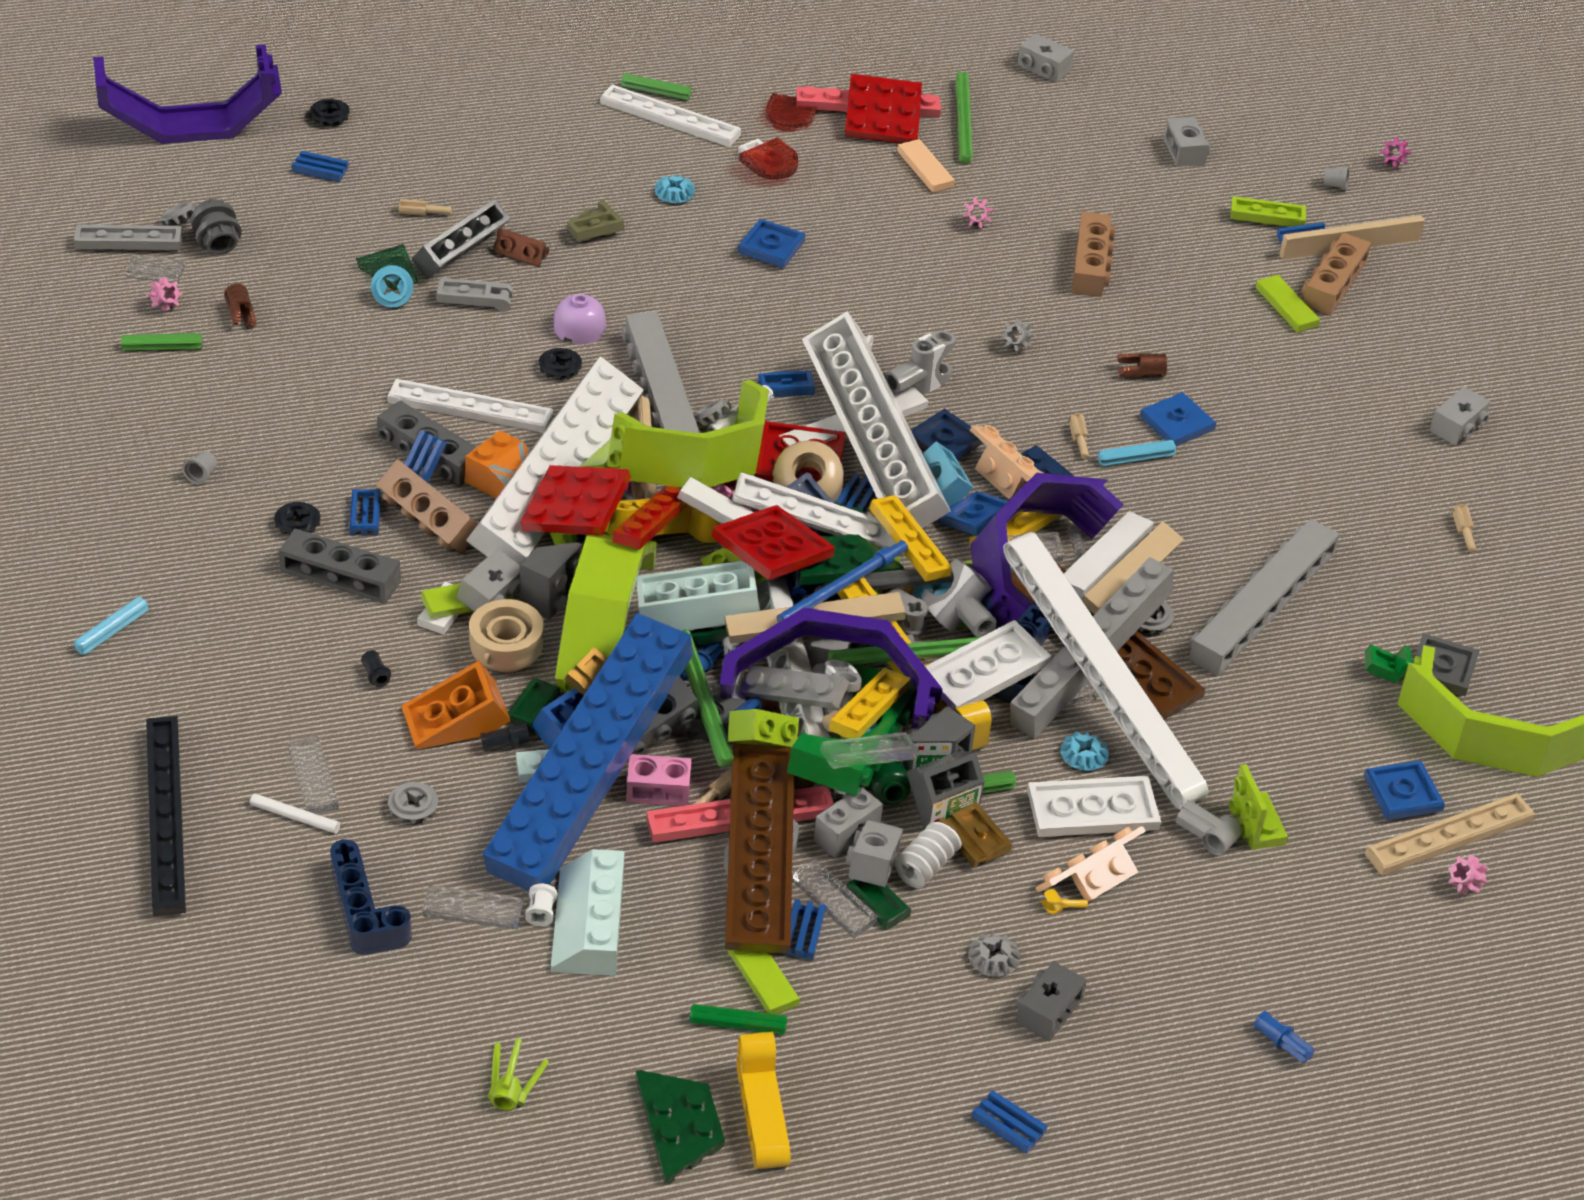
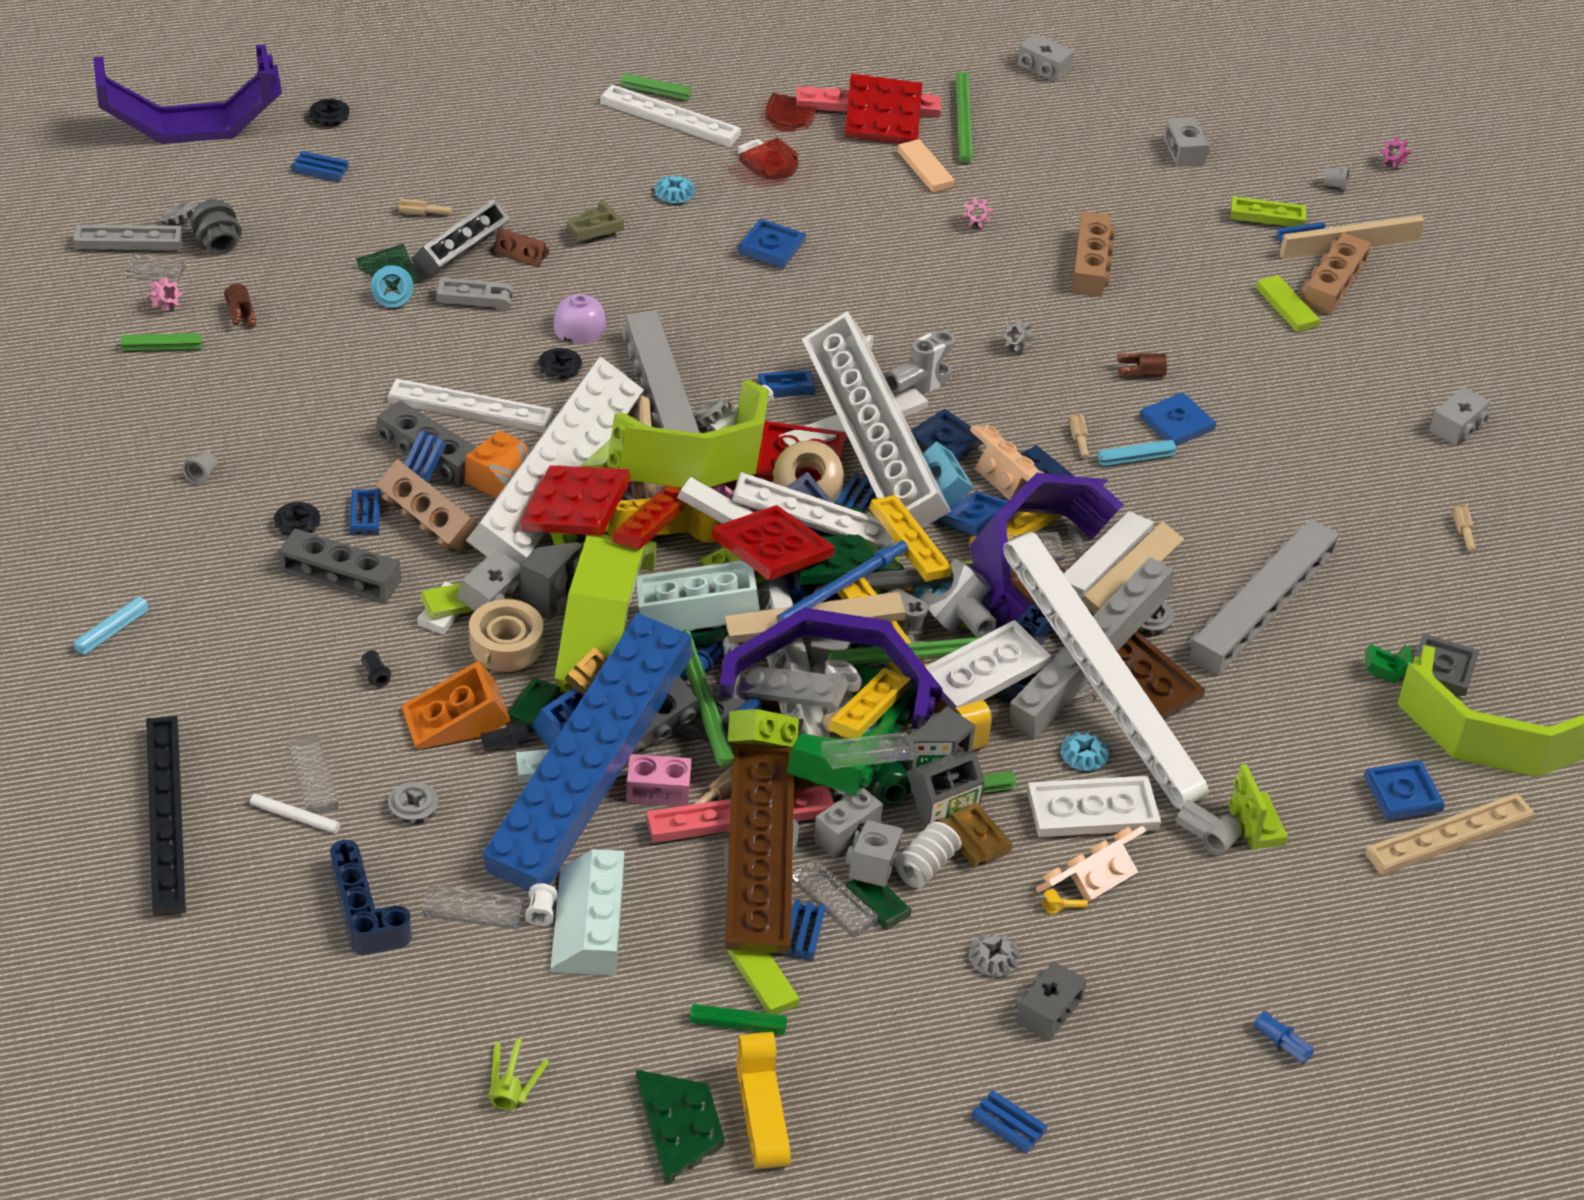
(1468, 874): bright pink gear -> none

